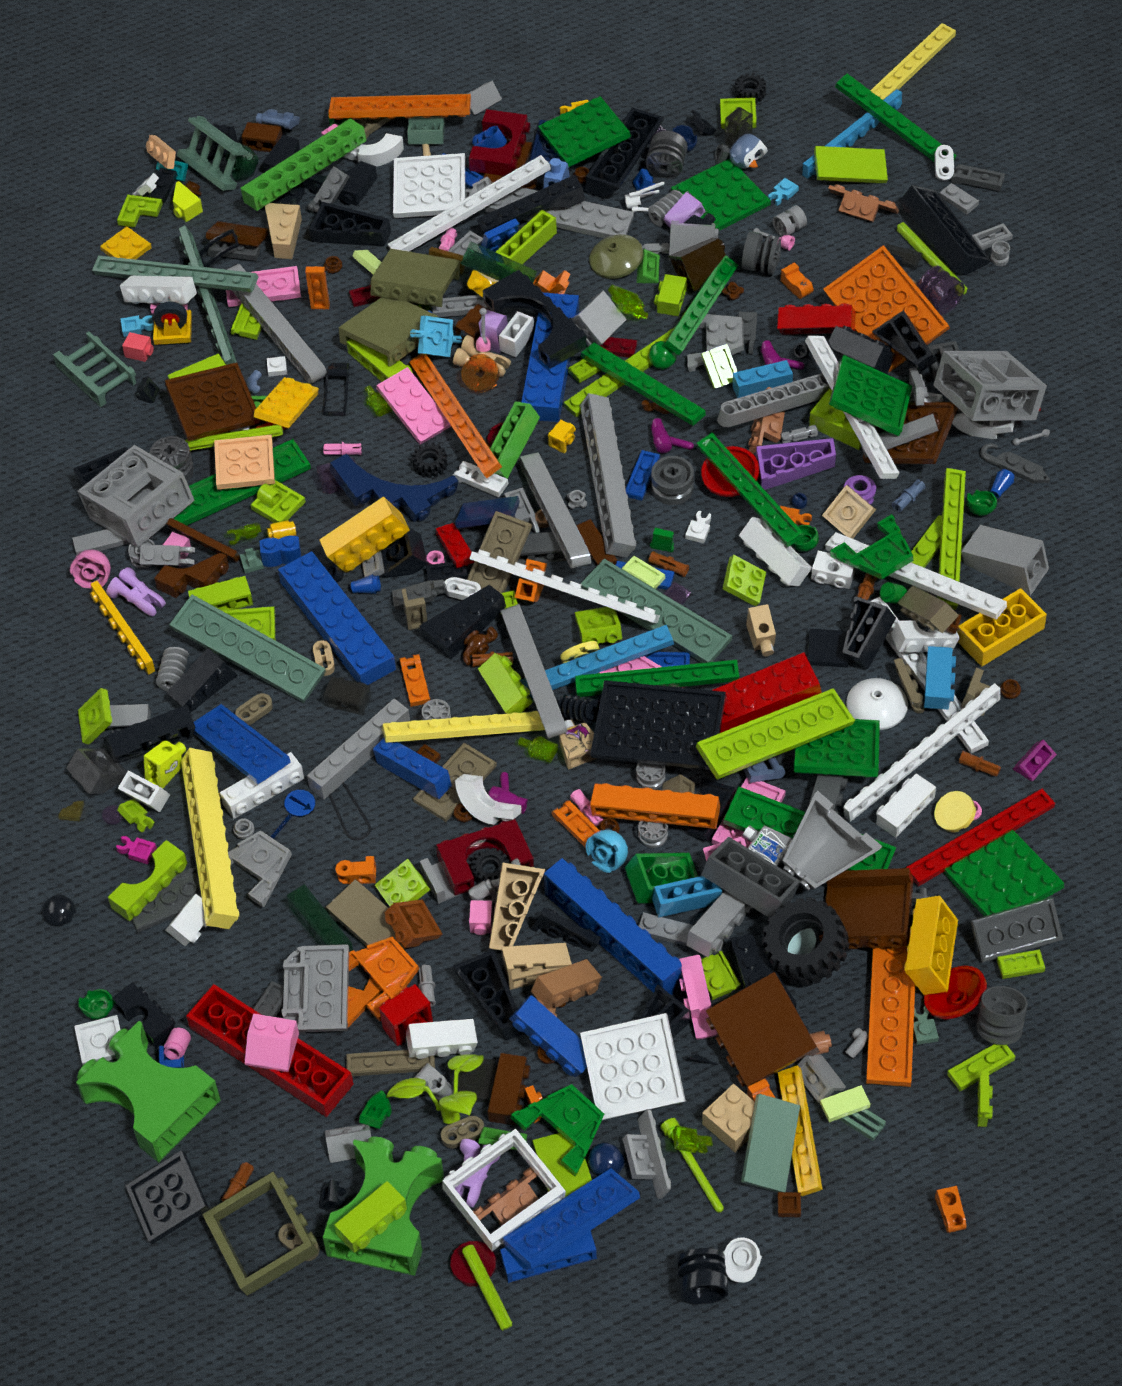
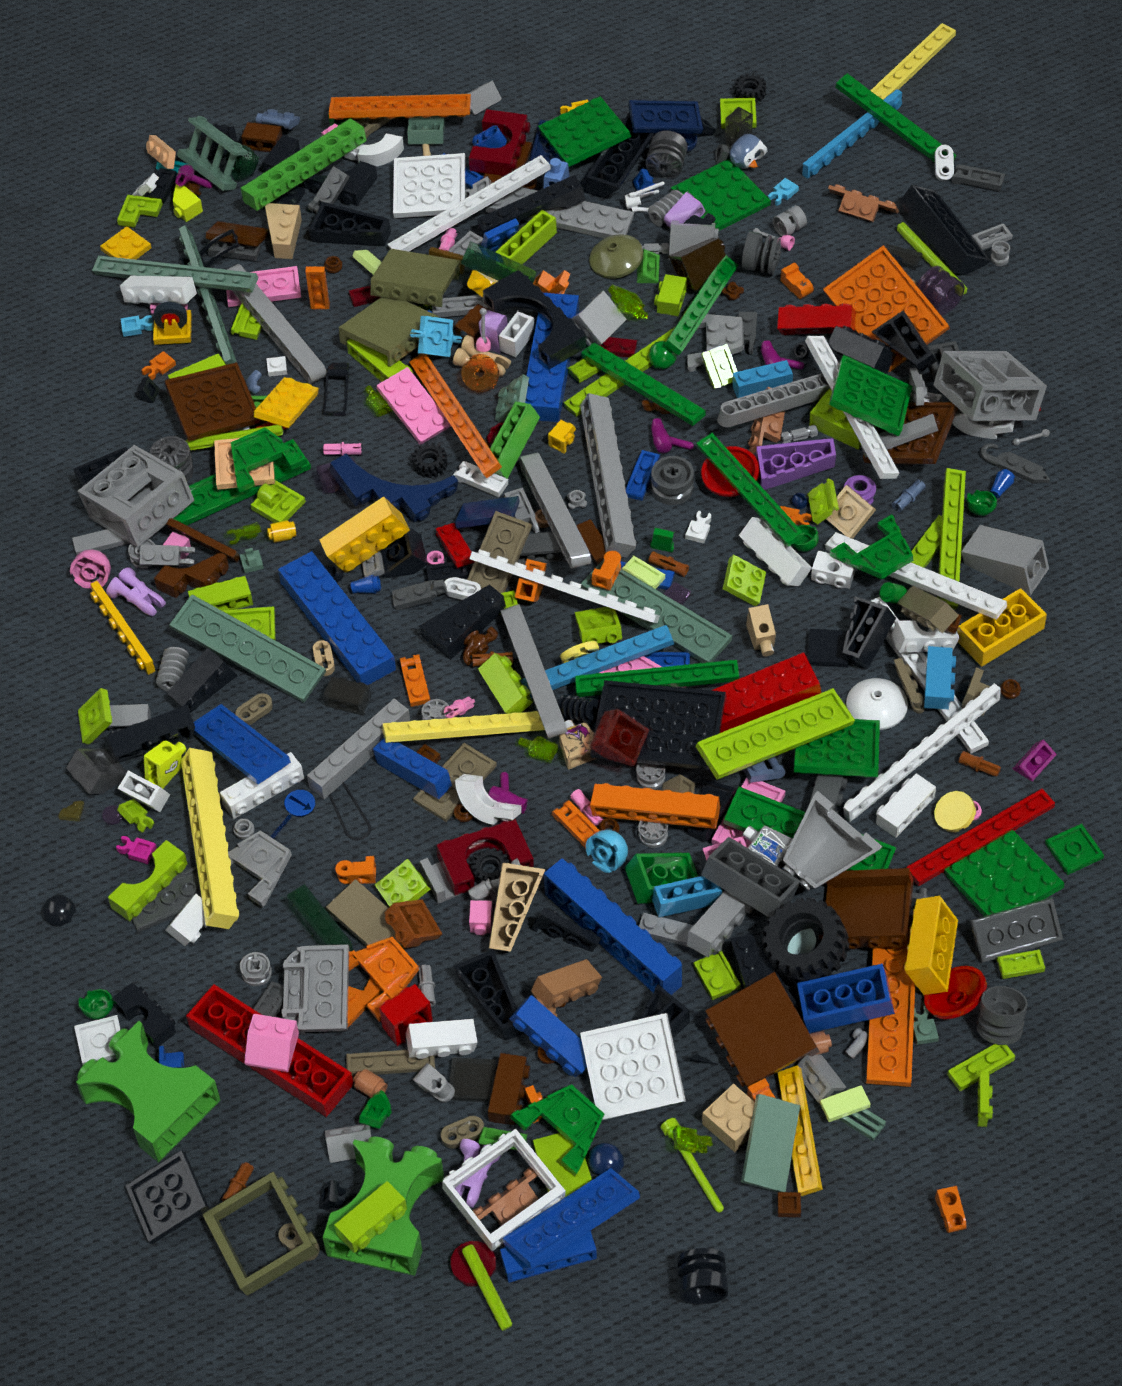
(87, 383): sand green fence -> none
(137, 347): coral brick -> none
(160, 363): none -> orange plate
(177, 1043): bright pink brick -> none
(186, 174): none -> magenta piece
(255, 969): none -> light grey wheel
(257, 450): none -> green wing
(279, 551): blue brick -> none
(369, 1082): none -> nougat brick
(414, 611): dark tan panel -> none
(449, 1105): lime plant -> none
(459, 707): none -> bright pink axle
(508, 395): none -> sand green plate
(527, 962): tan wedge -> none
(581, 173): reddish brown plate -> none
(609, 571): none -> orange leg
(619, 737): none -> clear red slope
(646, 1156): light grey bracket -> none
(665, 116): none -> dark blue tile
(697, 995): bright pink bracket -> none
(742, 1259): white hat -> none
(823, 501): none -> lime plate
(845, 998): none -> blue brick
(850, 164): lime tile -> none
(866, 587): dark orange axle -> none
(959, 198): light grey plate -> none
(1074, 849): none -> green tile

